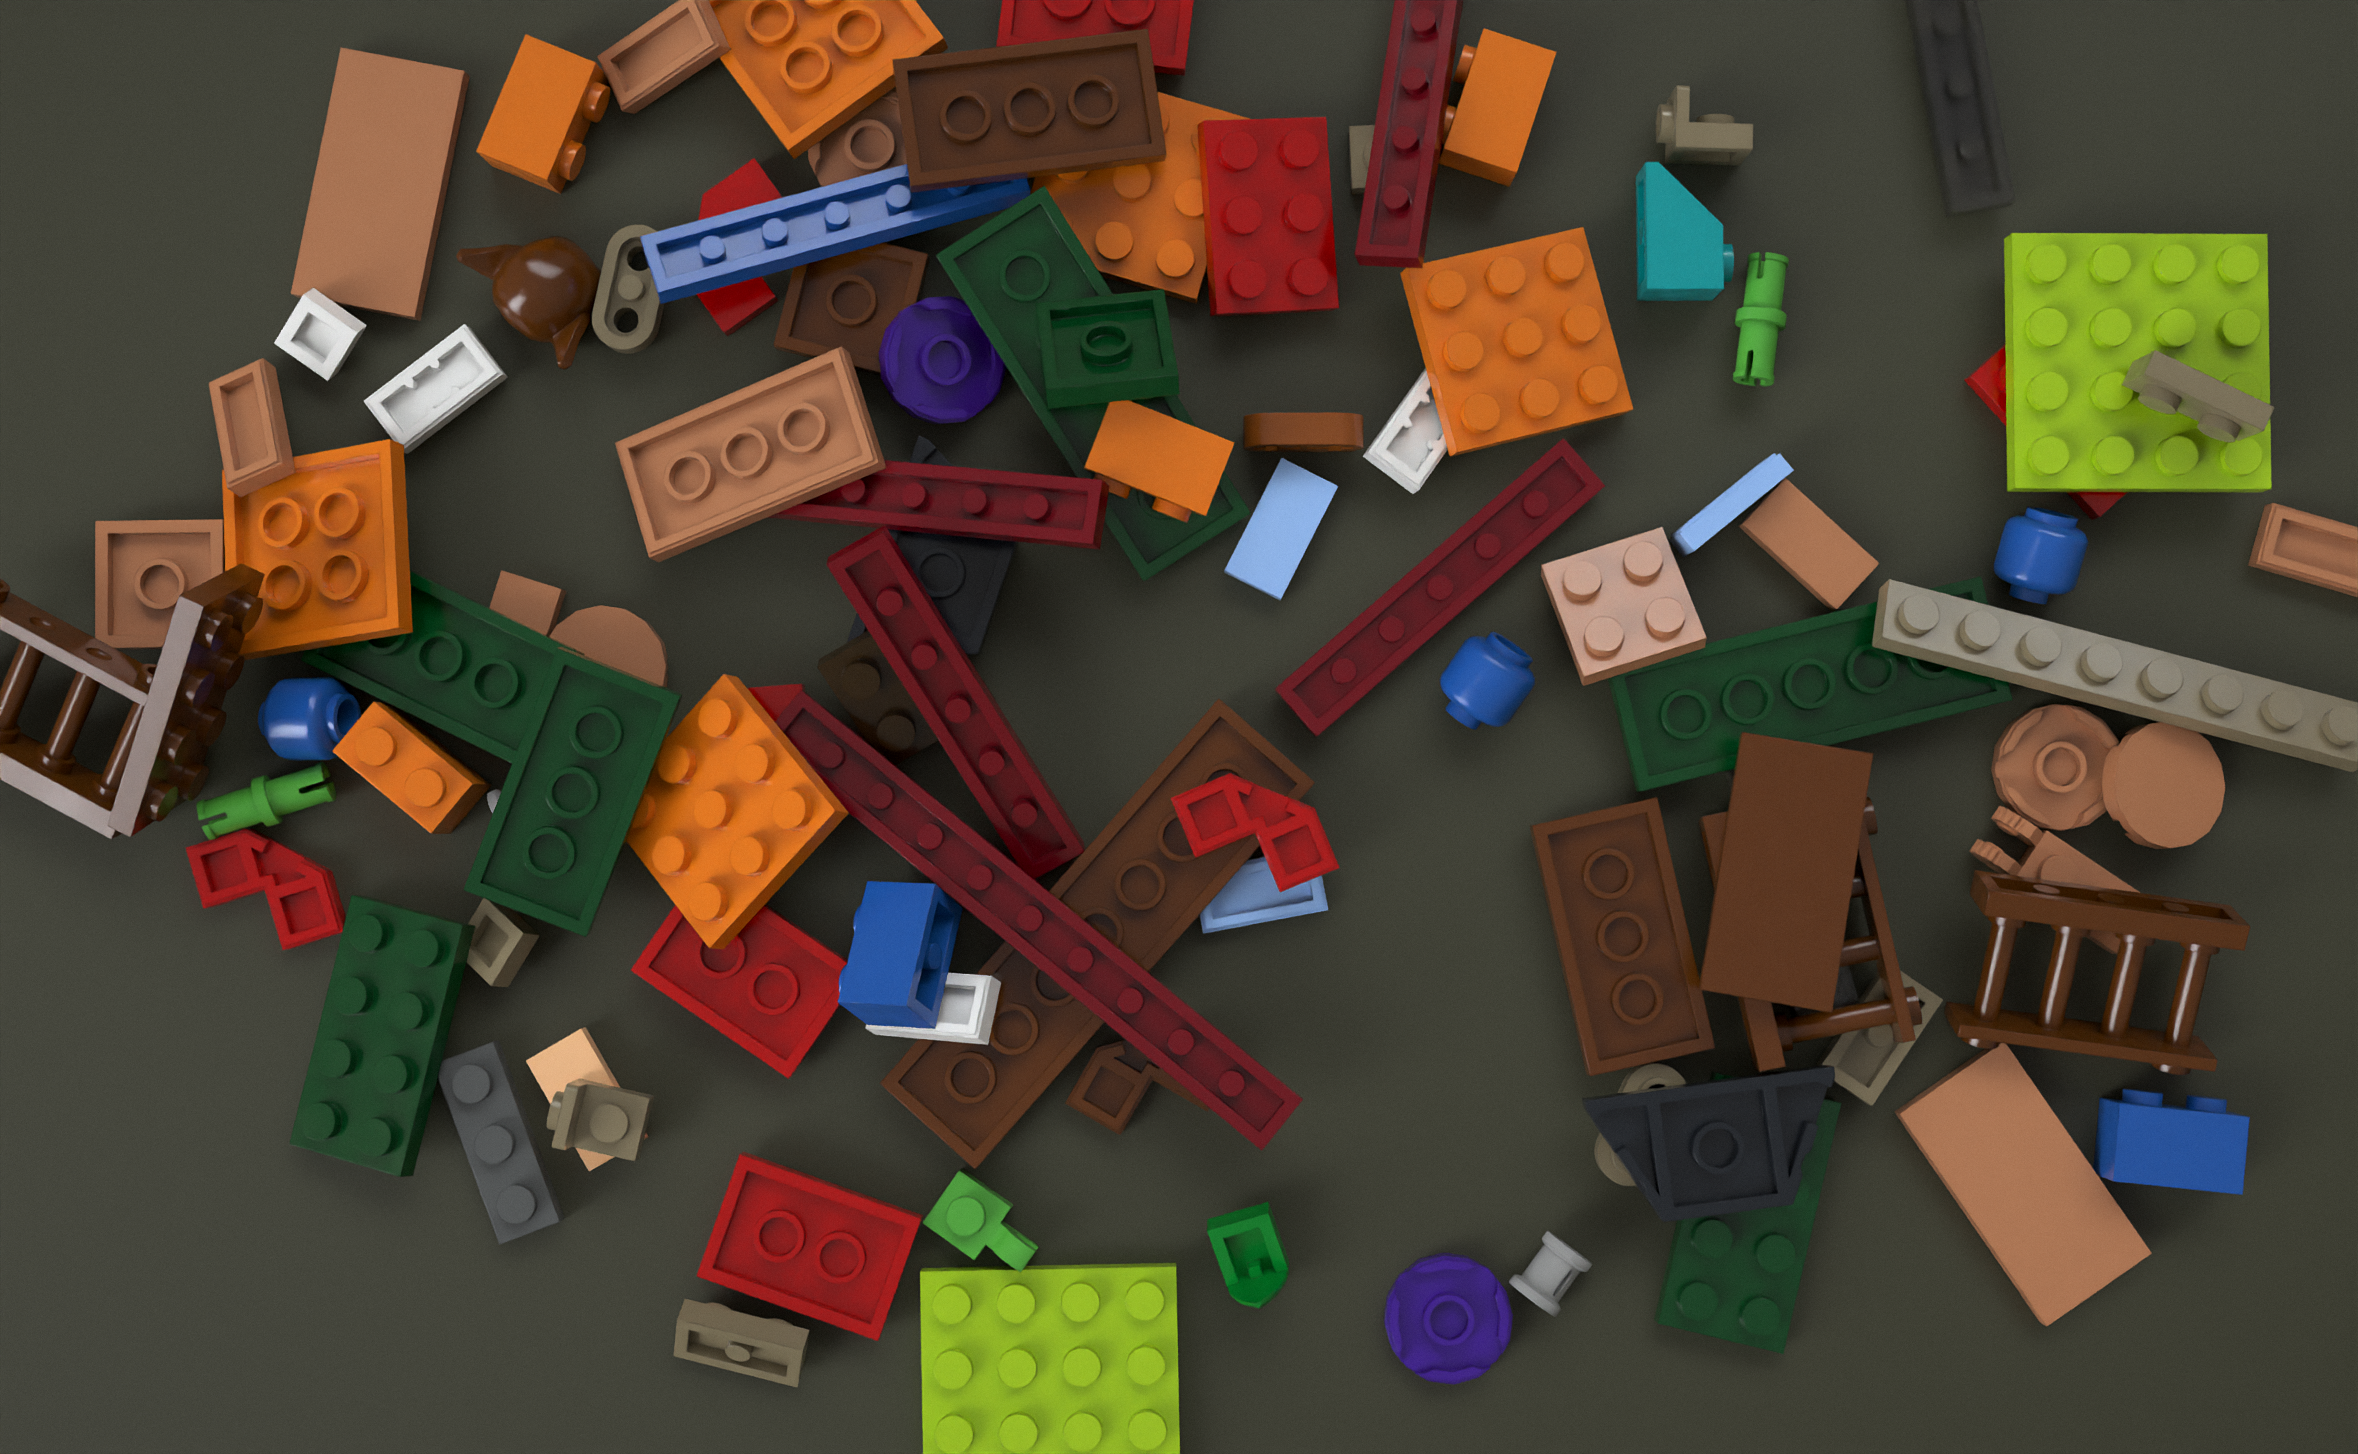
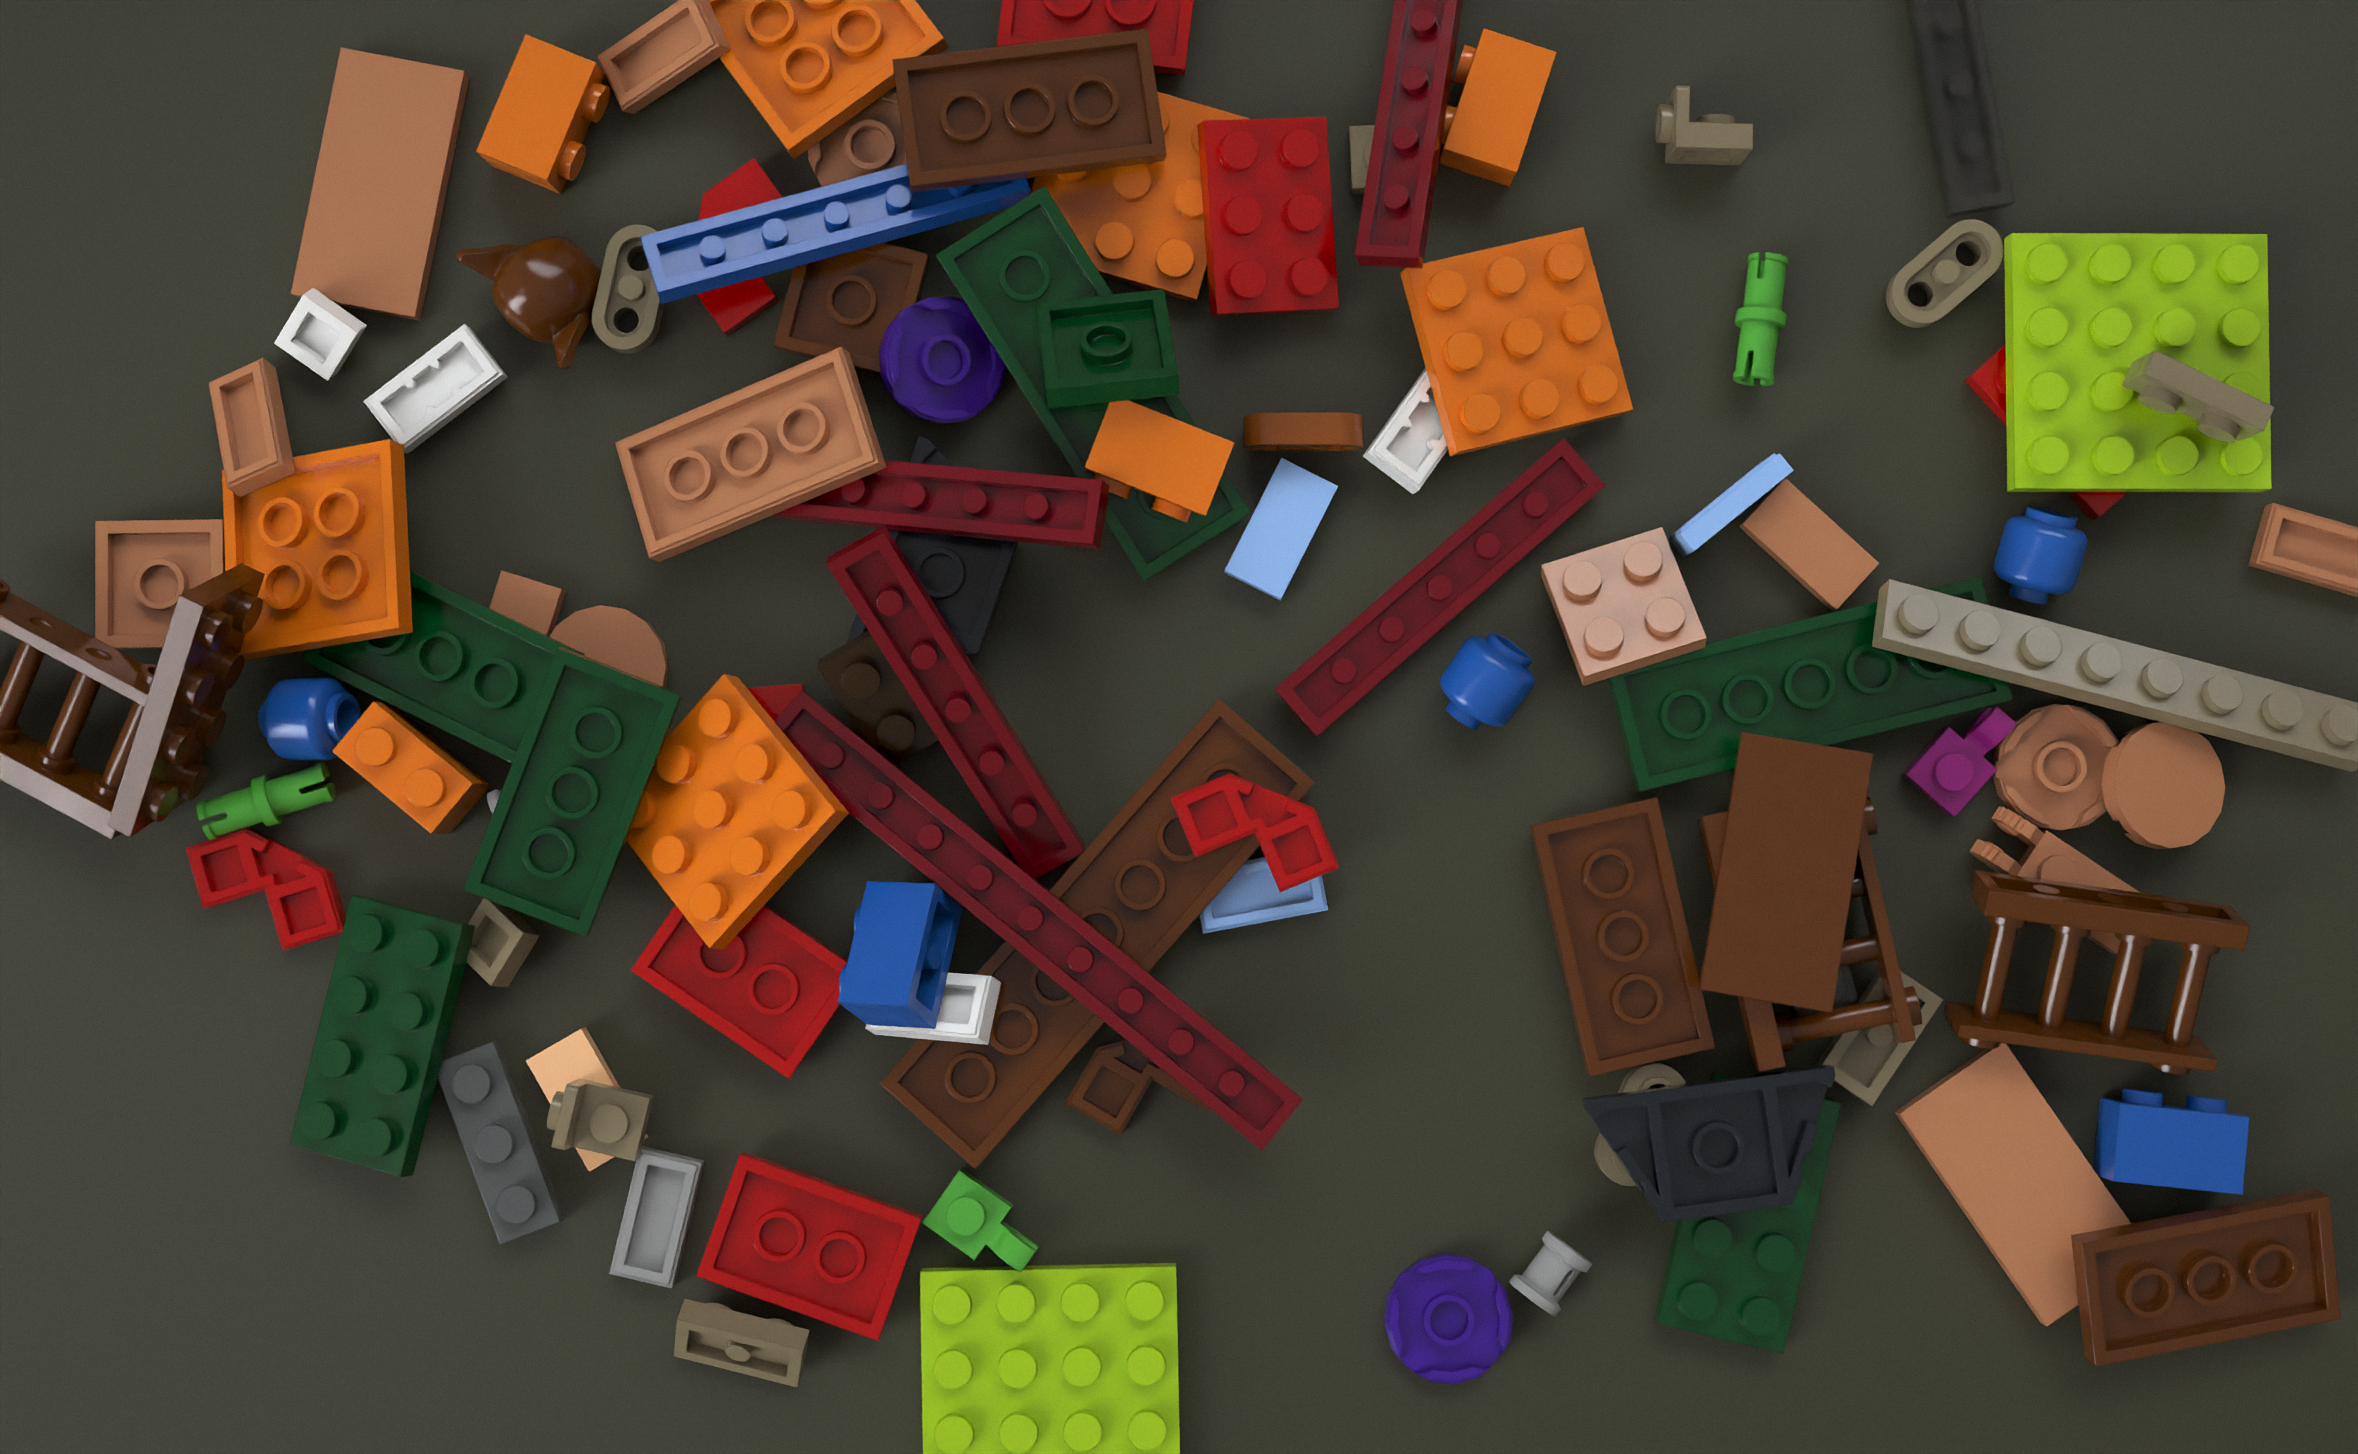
(657, 1217): none -> light grey tile
(1250, 1254): green plate -> none
(1677, 242): teal slope -> none
(1942, 275): none -> dark tan plate
(1954, 766): none -> magenta plate
(2206, 1277): none -> reddish brown plate

